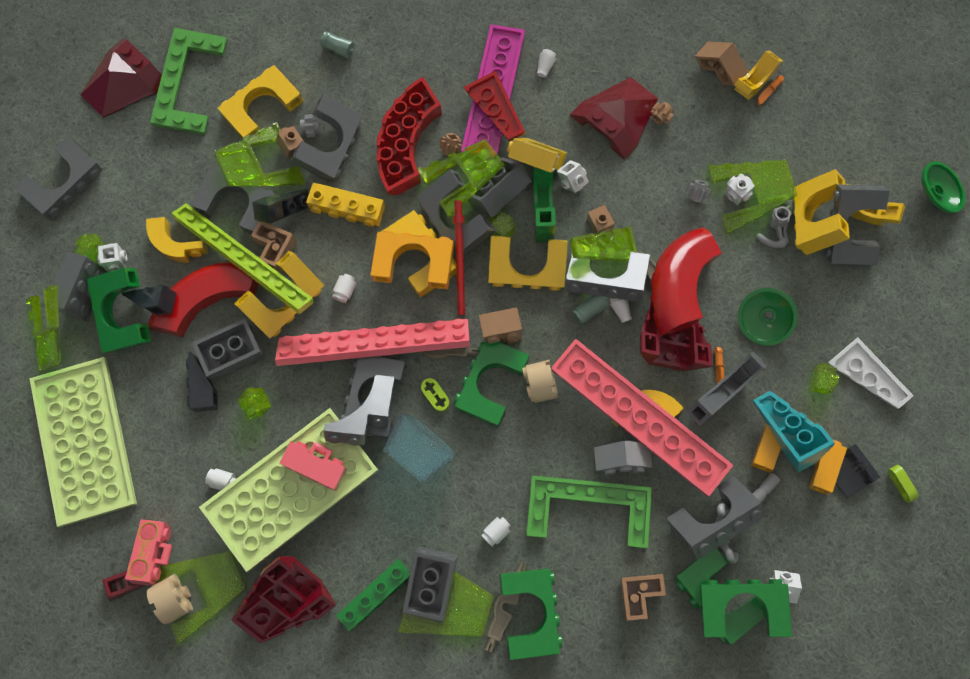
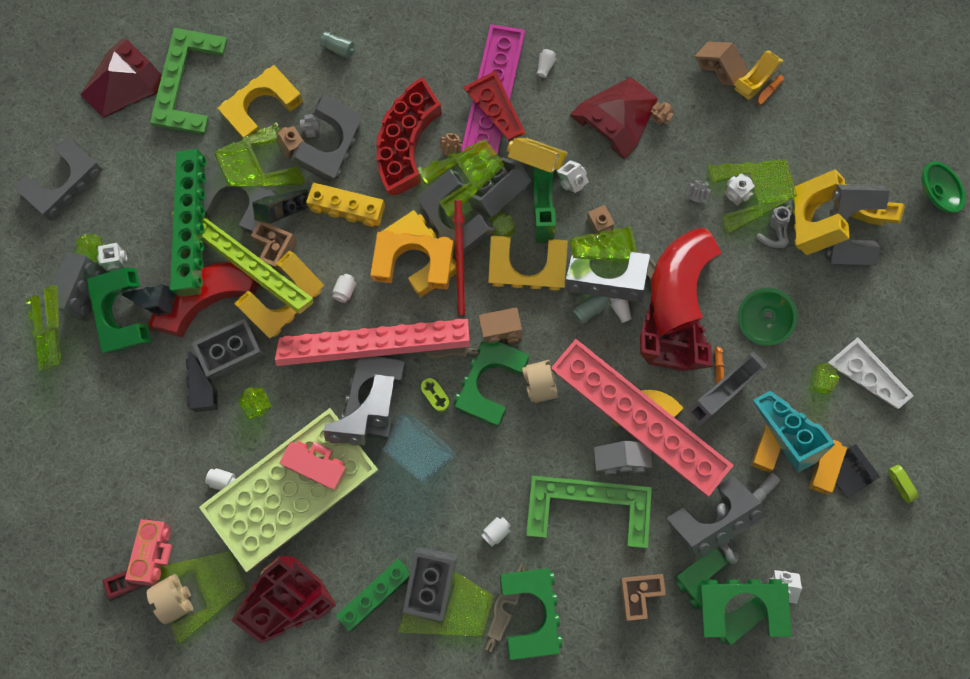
(82, 442): yellowish green plate -> none
(159, 235): yellow arch -> none
(188, 223): none -> green brick

